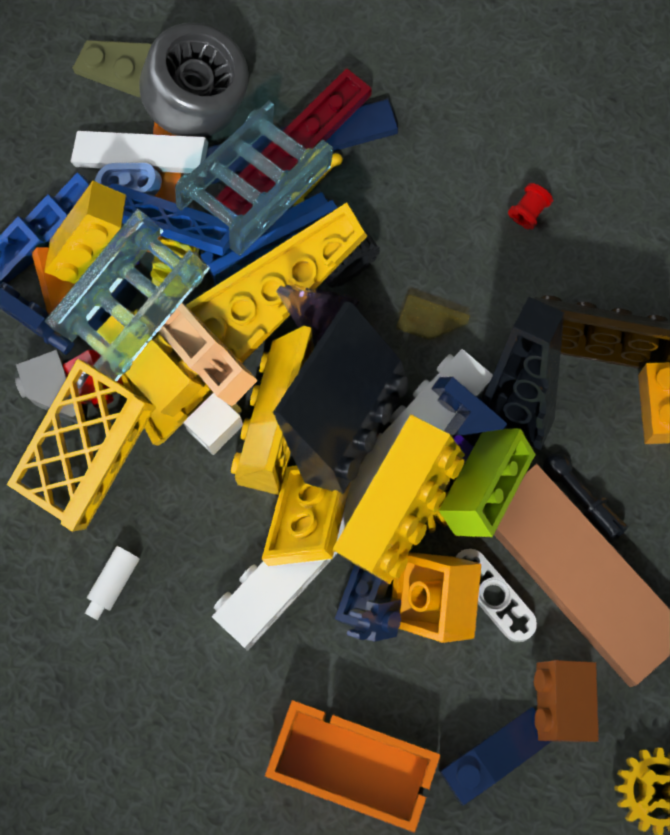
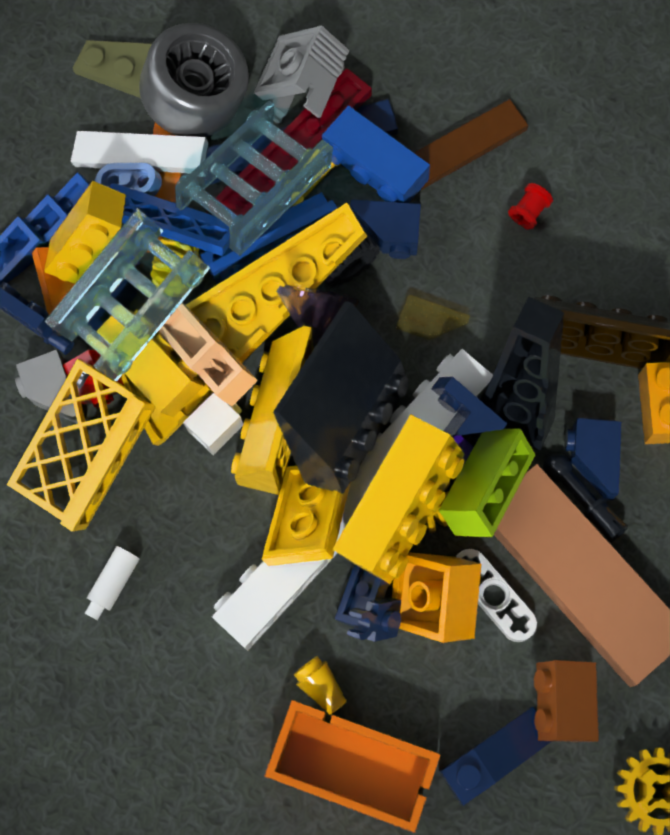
(301, 62): none -> light grey piece
(320, 684): none -> yellow cone
(376, 157): none -> blue brick
(390, 225): none -> dark blue slope
(472, 140): none -> reddish brown tile
(596, 453): none -> dark blue slope

